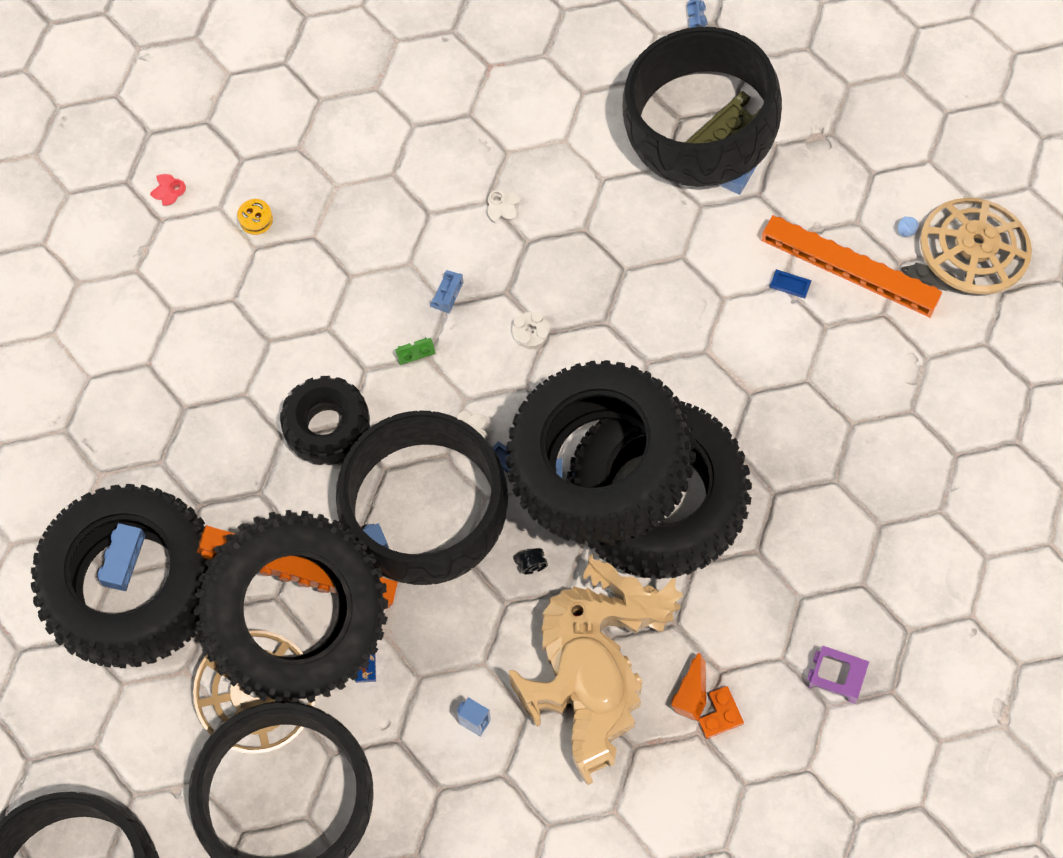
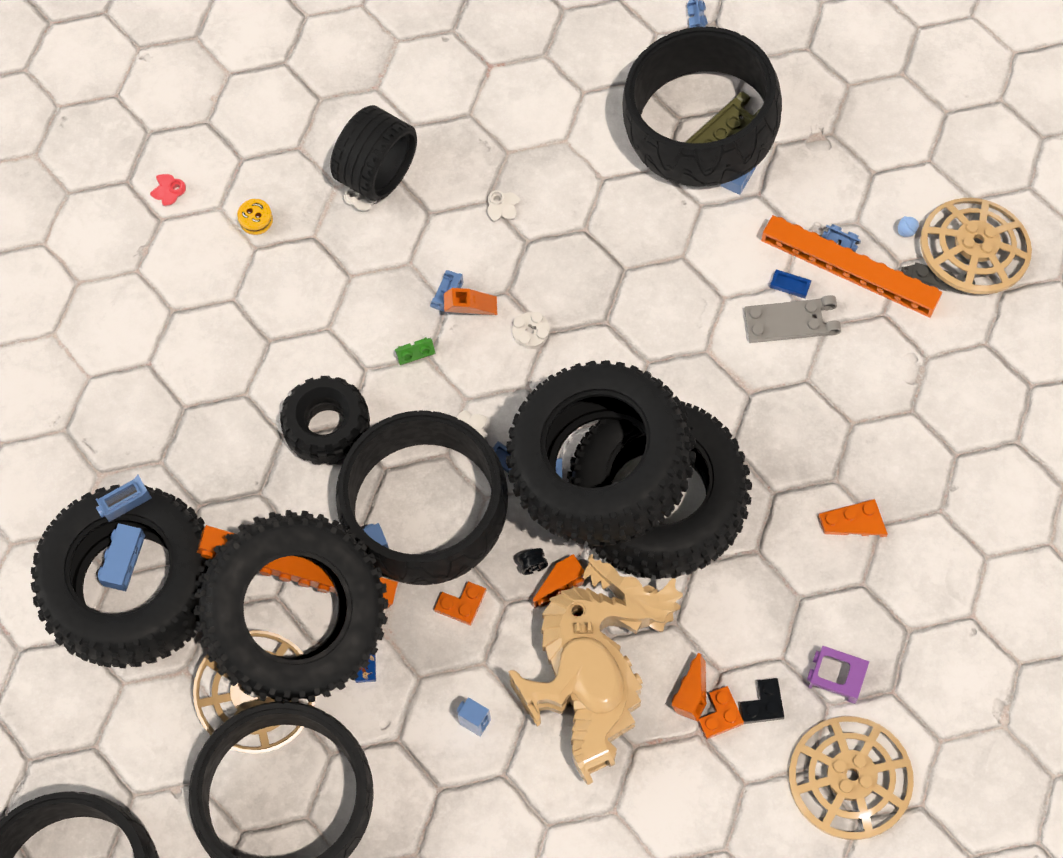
(123, 499): none -> medium blue window
(357, 200): none -> white plate
(373, 152): none -> black tyre
(463, 608): none -> orange plate
(469, 301): none -> orange slope
(562, 577): none -> orange slope
(768, 707): none -> black plate
(790, 320): none -> light grey hinge
(835, 234): none -> medium blue hinge
(848, 789): none -> tan dish
(854, 519): none -> orange wing

